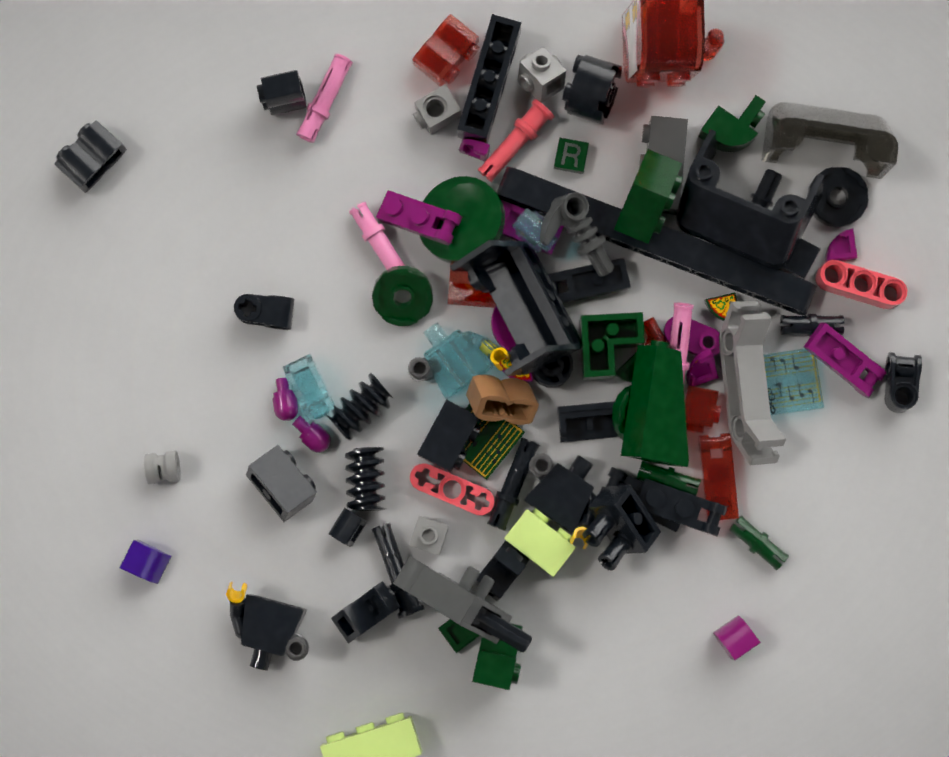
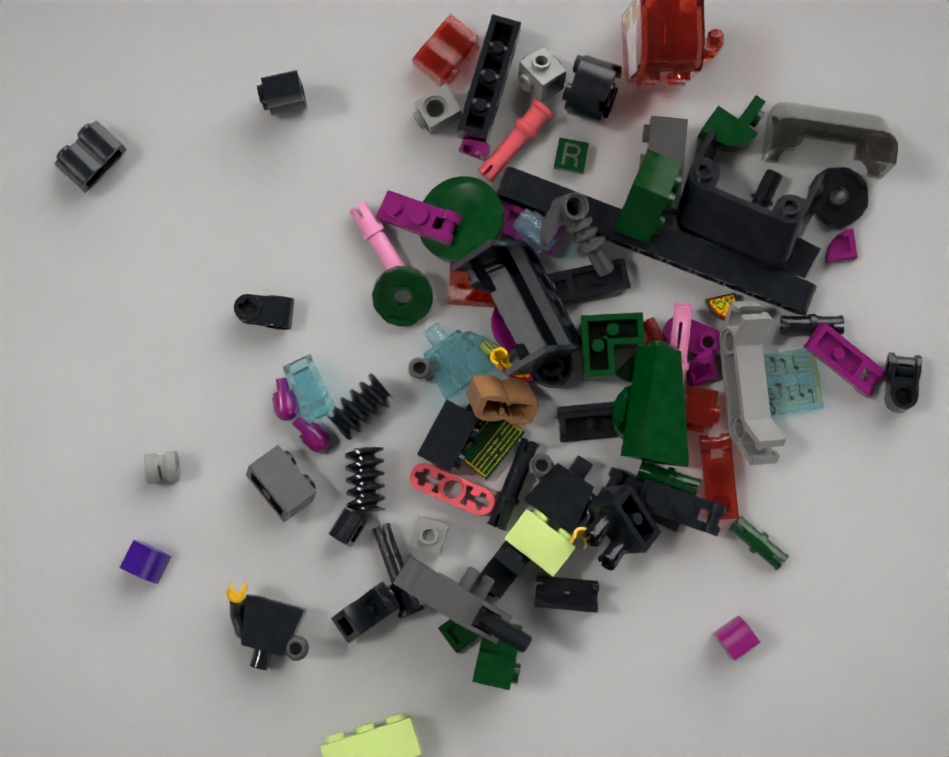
(321, 104): bright pink pin -> none
(566, 594): none -> black hinge
(875, 281): coral beam -> none

